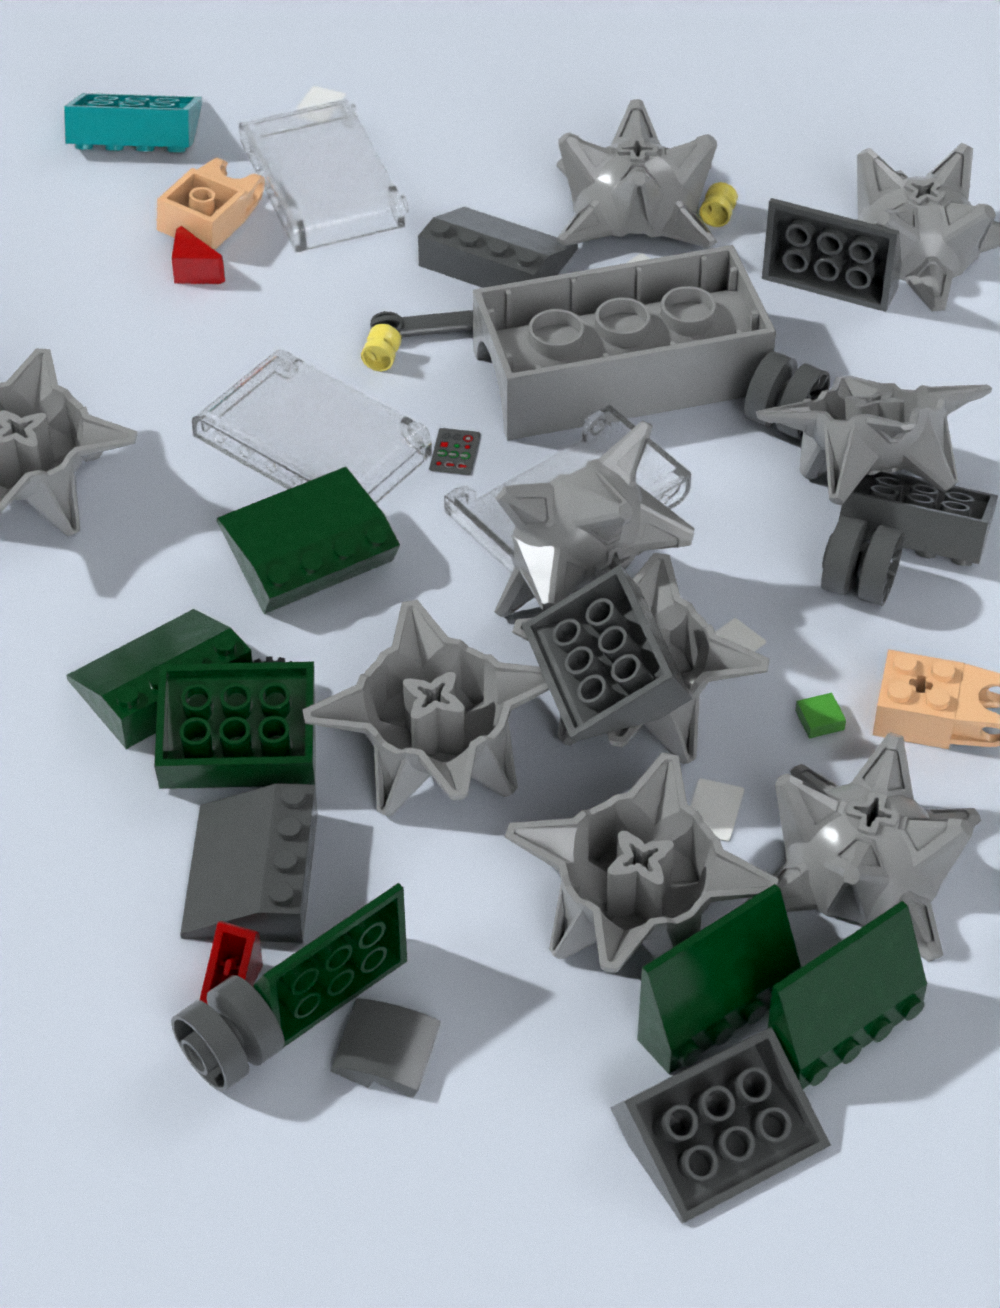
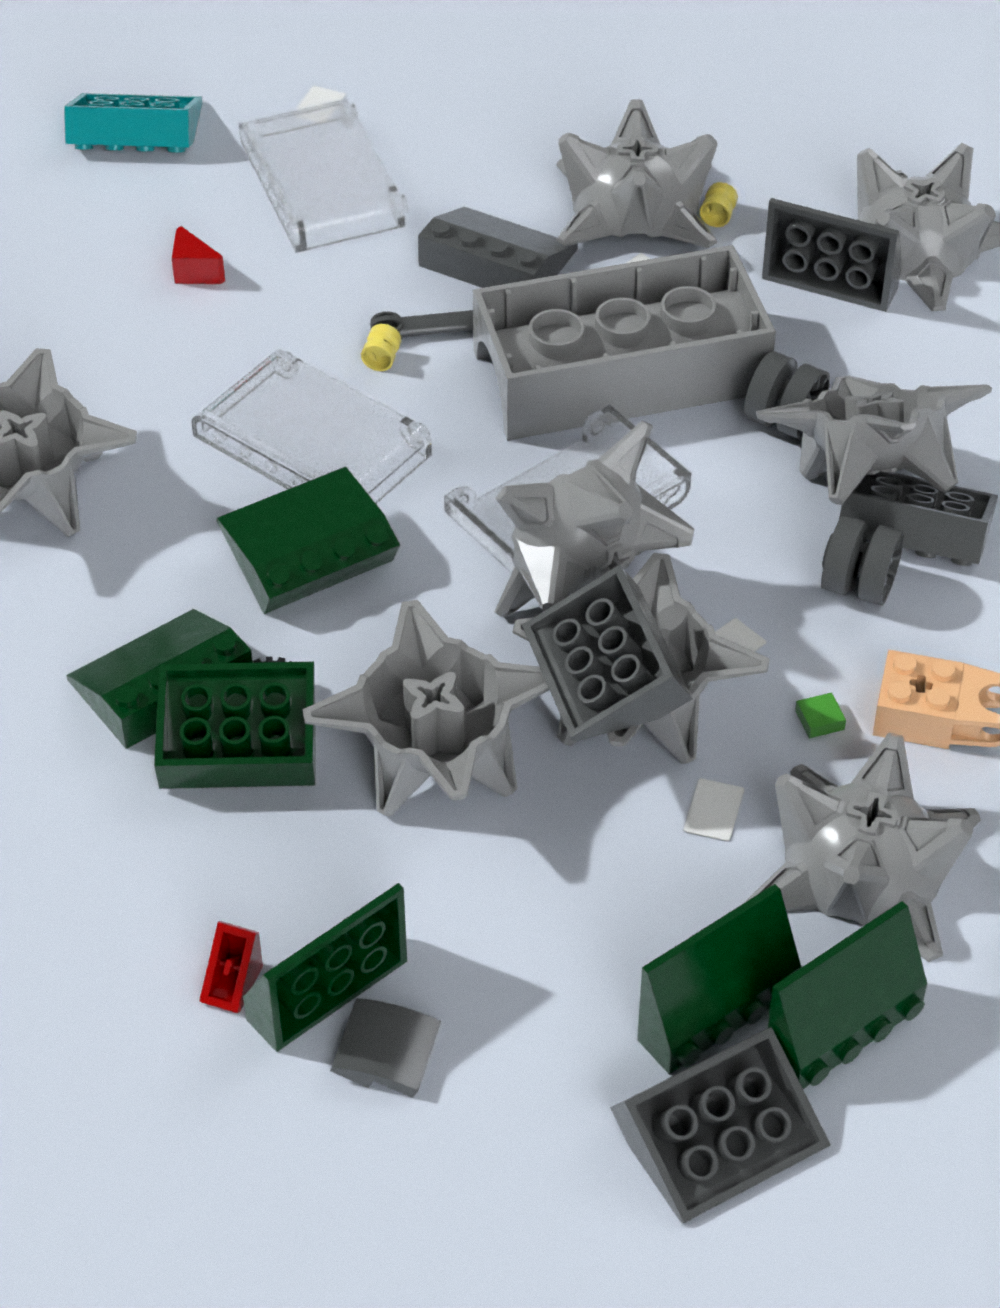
(209, 203): light nougat brick -> none
(228, 1033): dark grey wheel -> none
(253, 863): dark grey slope -> none
(454, 451): dark grey sticker -> none
(636, 869): light grey piece -> none

